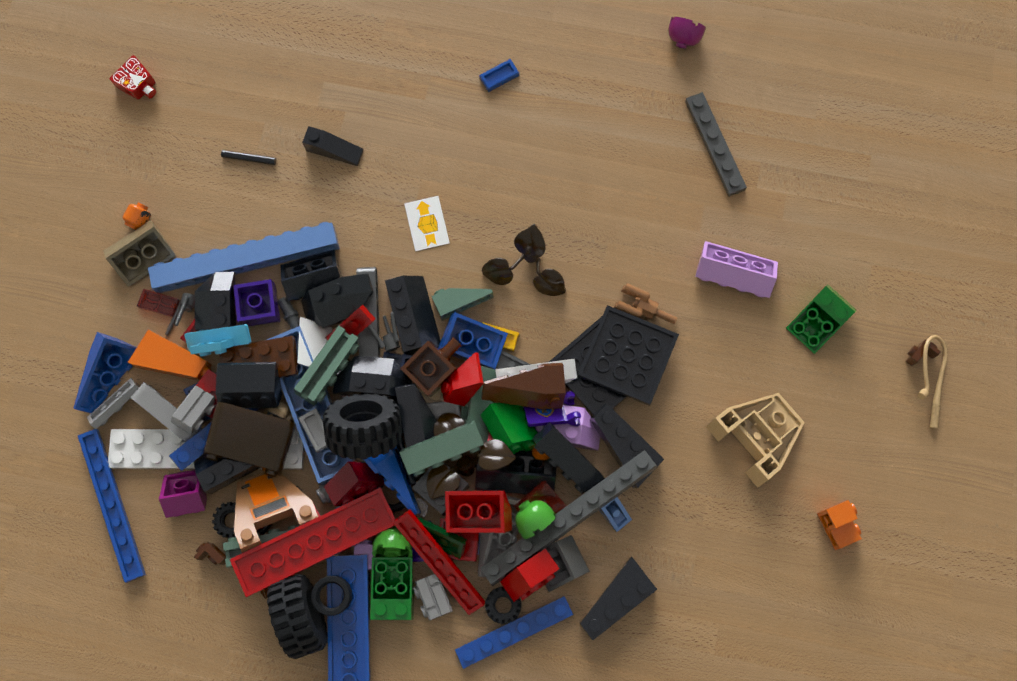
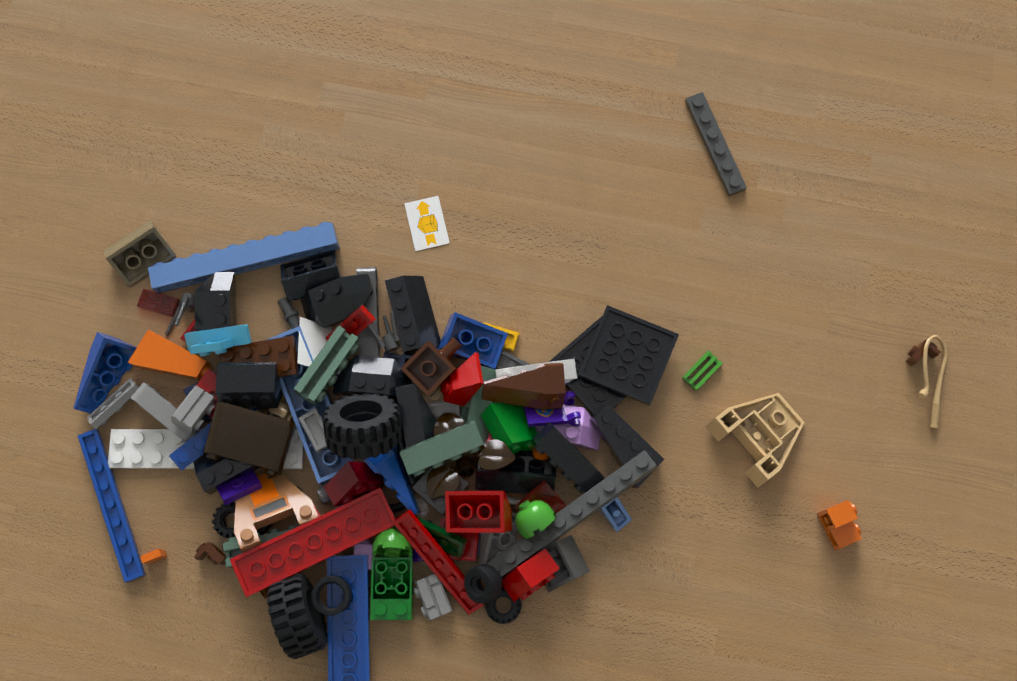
(134, 79): red torso -> none
(136, 215): orange head -> none
(153, 556): none -> orange tile
(182, 494): magenta slope -> none
(239, 487): none -> dark purple plate
(248, 157): black bar -> none
(256, 303): dark purple brick -> none
(331, 146): black slope -> none
(459, 300): sand green slope -> none
(473, 585): none -> black tyre
(499, 75): blue tile -> none
(513, 632): blue plate -> none
(532, 246): dark brown plant -> none
(620, 597): black wedge -> none
(642, 305): medium nougat plant -> none
(685, 32): magenta cylinder -> none
(712, 359): none -> bright green tile
(737, 269): lavender slope -> none
(821, 319): green slope -> none

